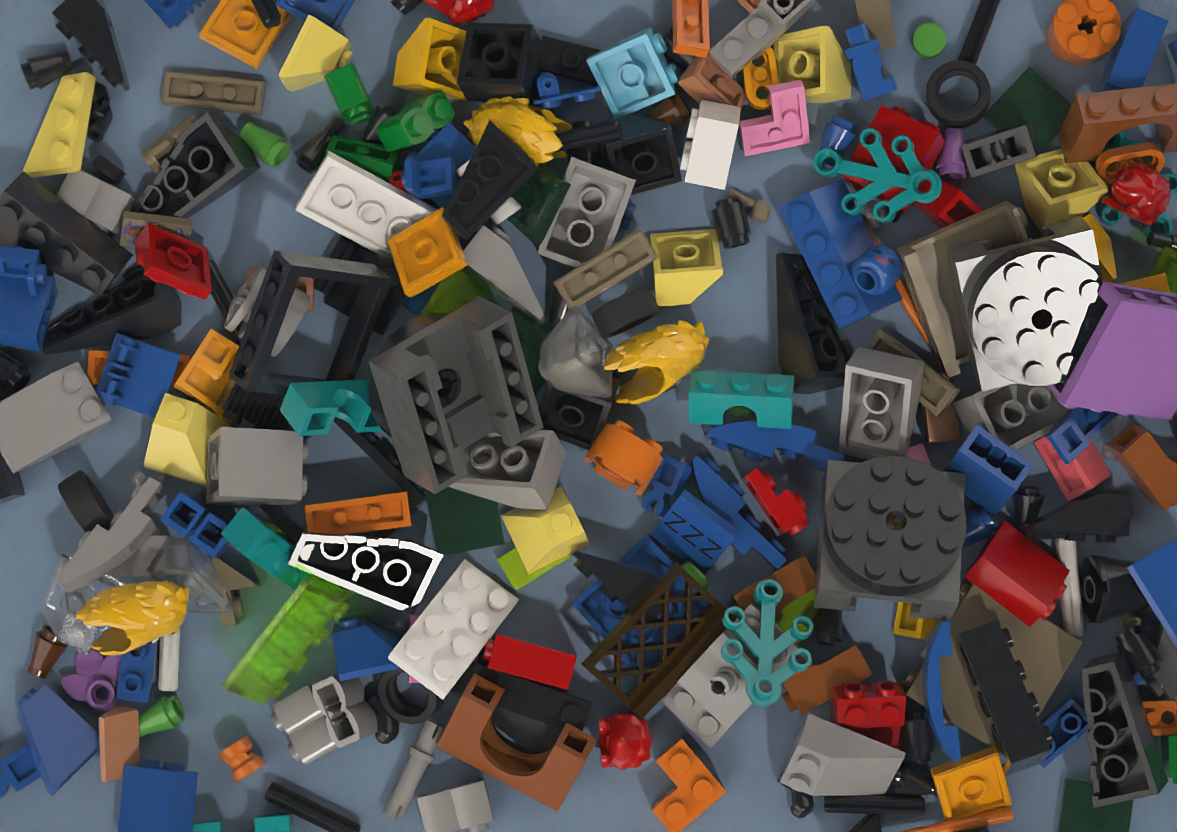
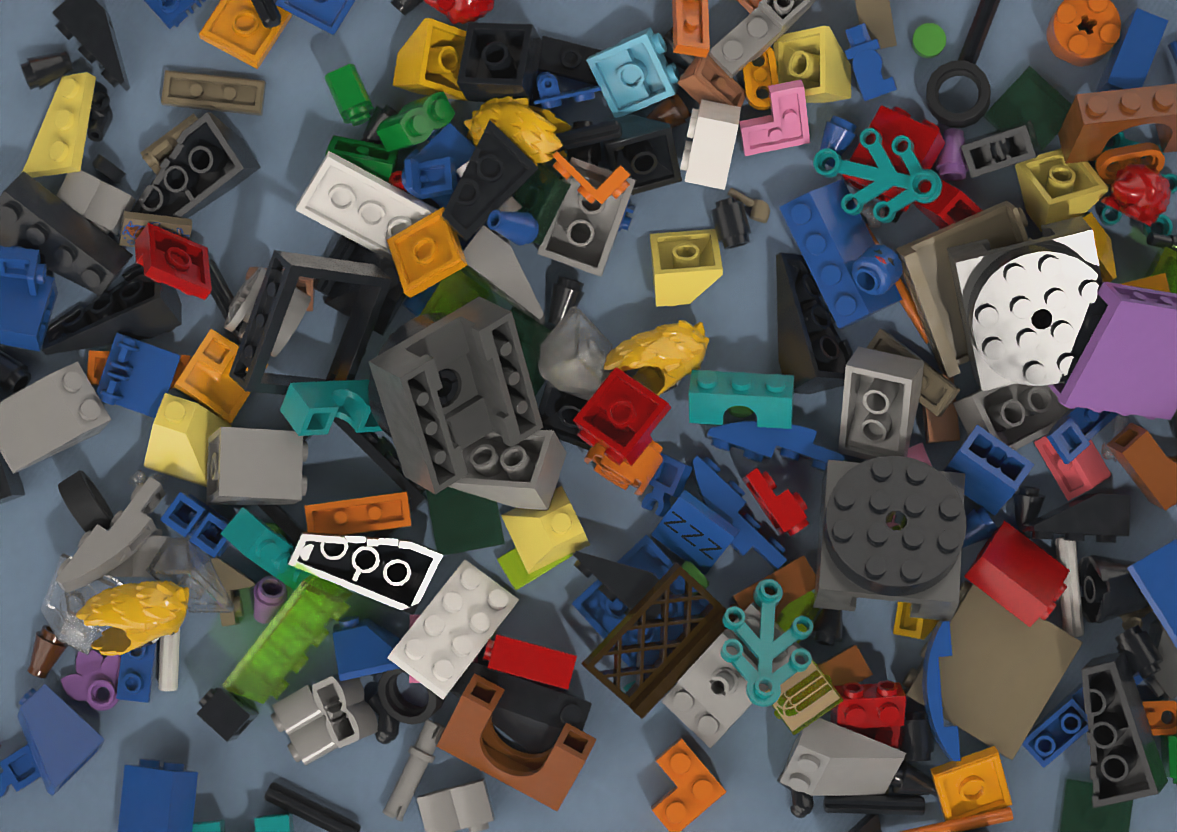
(118, 741): nougat slope -> none
(161, 716): bright green cone -> none
(226, 713): none -> black brick
(241, 759): orange wheel -> none
(255, 407): black brick -> none
(265, 144): bright green cone -> none
(268, 598): none -> medium lavender cone
(314, 54): light yellow slope -> none
(314, 151): black cone -> none
(516, 226): none -> blue cone
(606, 269): dark tan tile -> none
(613, 185): none -> orange bracket
(621, 417): none -> red plate
(624, 740): red animal -> none
(625, 312): black tyre -> none
(805, 698): none -> piece
(1005, 696): black wedge -> none

